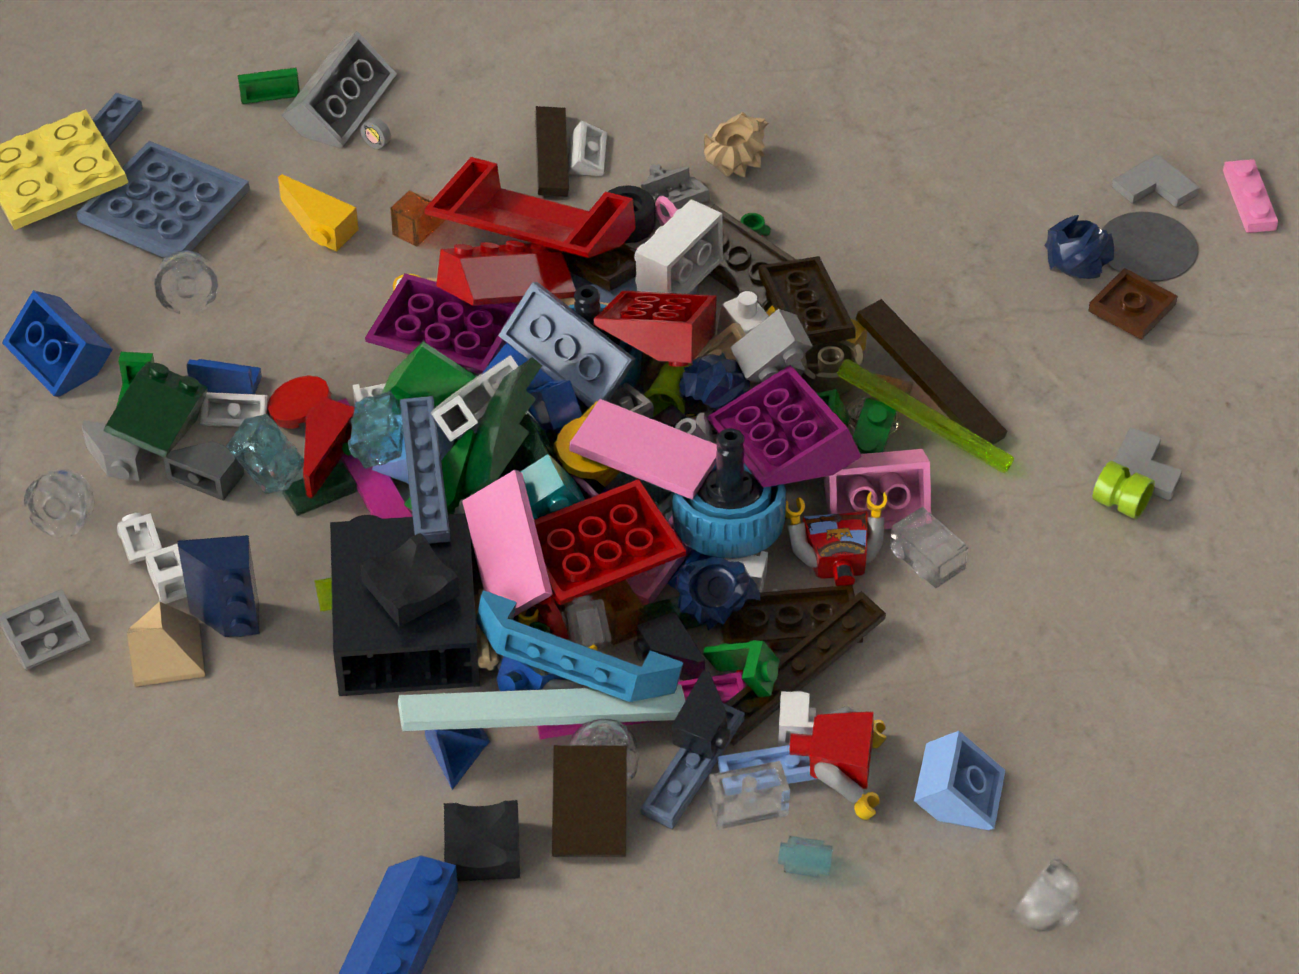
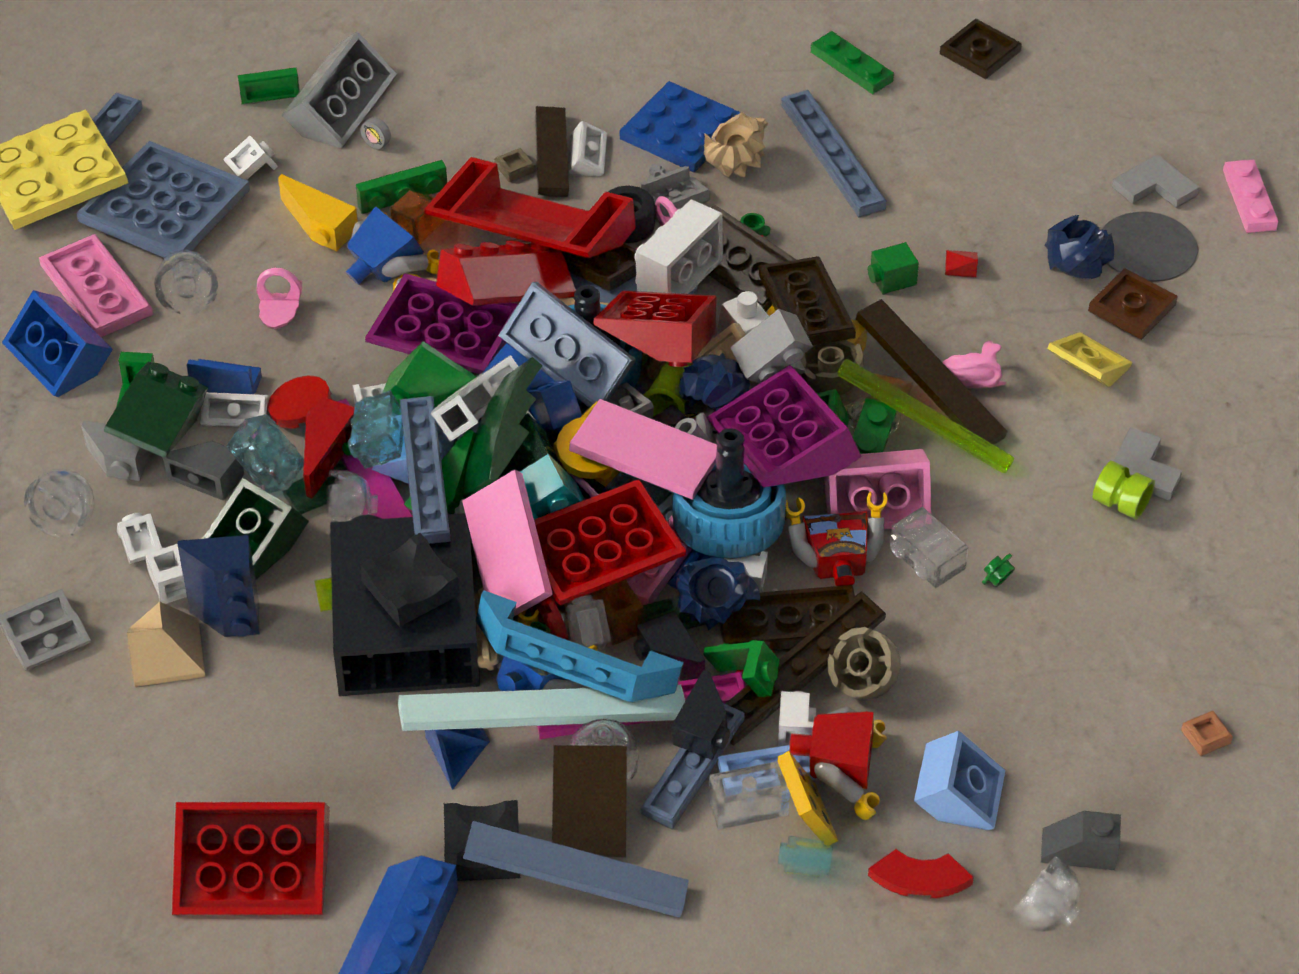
(96, 285): none -> bright pink tile
(249, 158): none -> white bracket
(250, 858): none -> red slope
(266, 519): none -> dark green slope
(278, 308): none -> bright pink piece
(349, 497): none -> clear cylinder
(386, 250): none -> blue torso
(390, 188): none -> green plate
(515, 164): none -> dark tan tile
(576, 869): none -> sand blue tile
(675, 125): none -> blue plate
(807, 798): none -> yellow tile
(833, 153): none -> sand blue tile
(852, 62): none -> green plate
(864, 664): none -> dark tan cylinder
(893, 268): none -> green brick
(920, 877): none -> red tile
(961, 263): none -> red slope
(977, 369): none -> bright pink piece
(980, 48): none -> dark brown tile
(998, 570): none -> green plate
(1083, 840): none -> dark grey slope
(1090, 357): none -> light yellow slope
(1206, 733): none -> nougat tile

